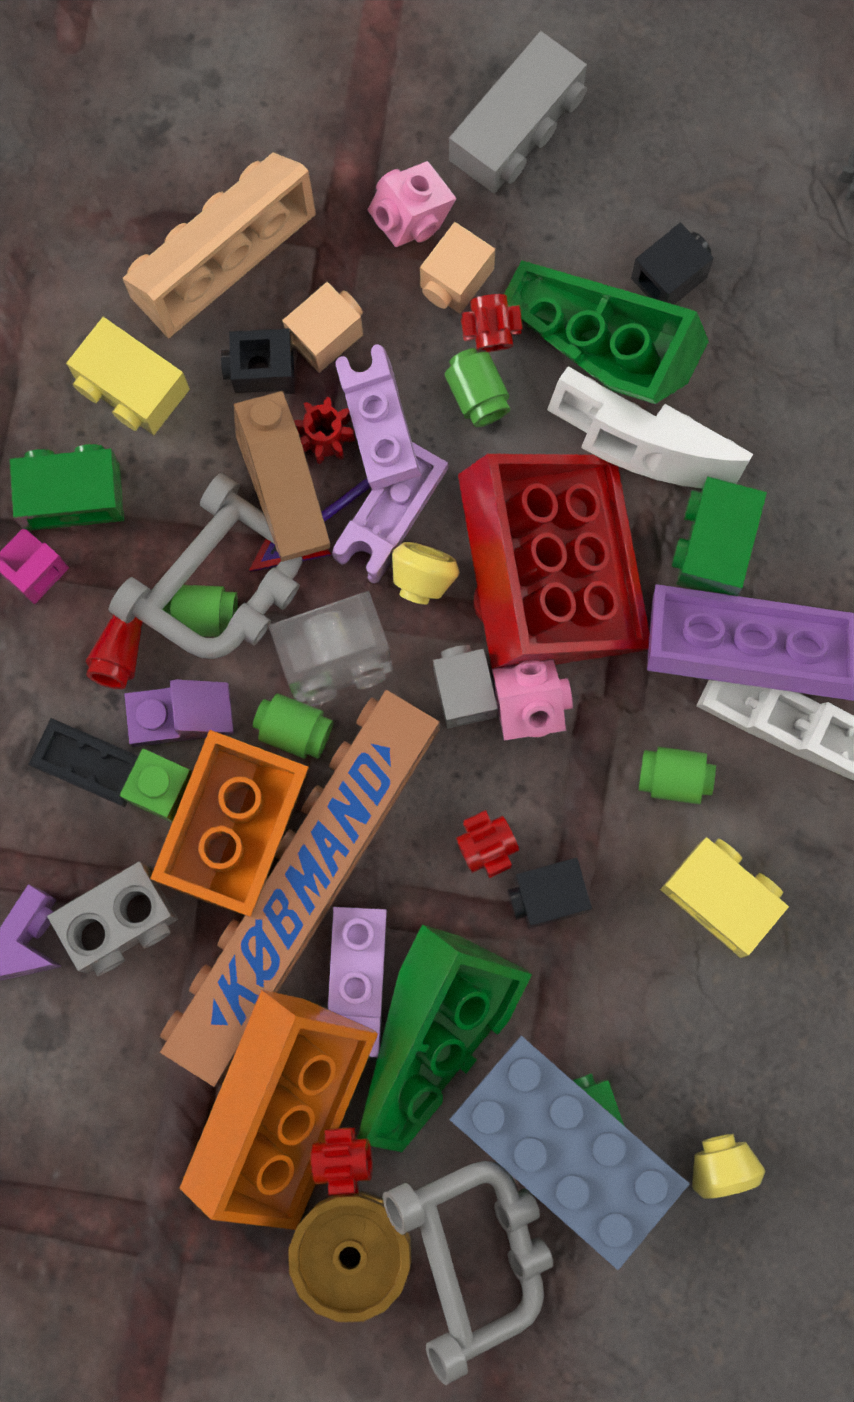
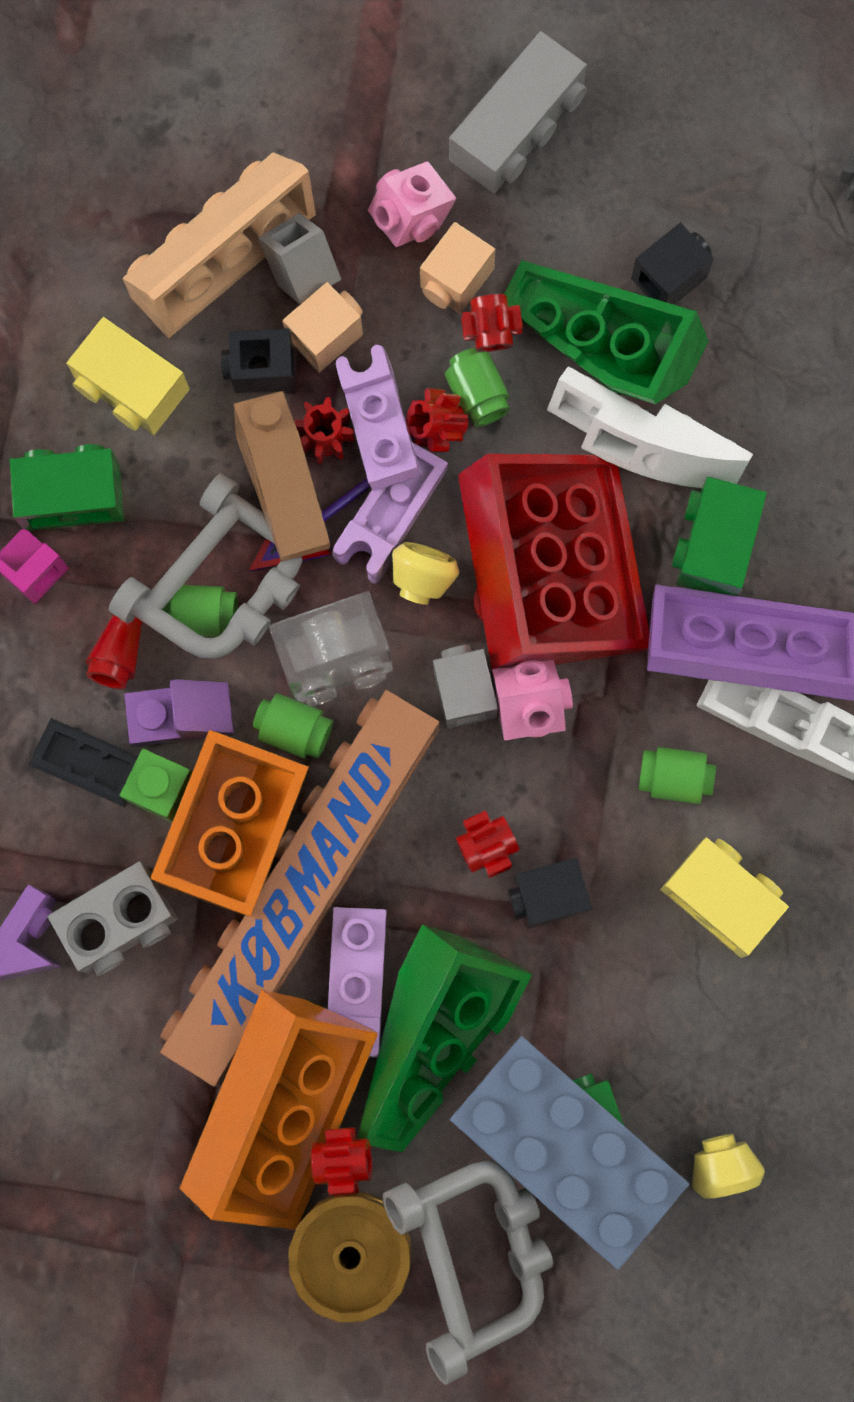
(299, 257): none -> light grey brick
(437, 420): none -> red gear

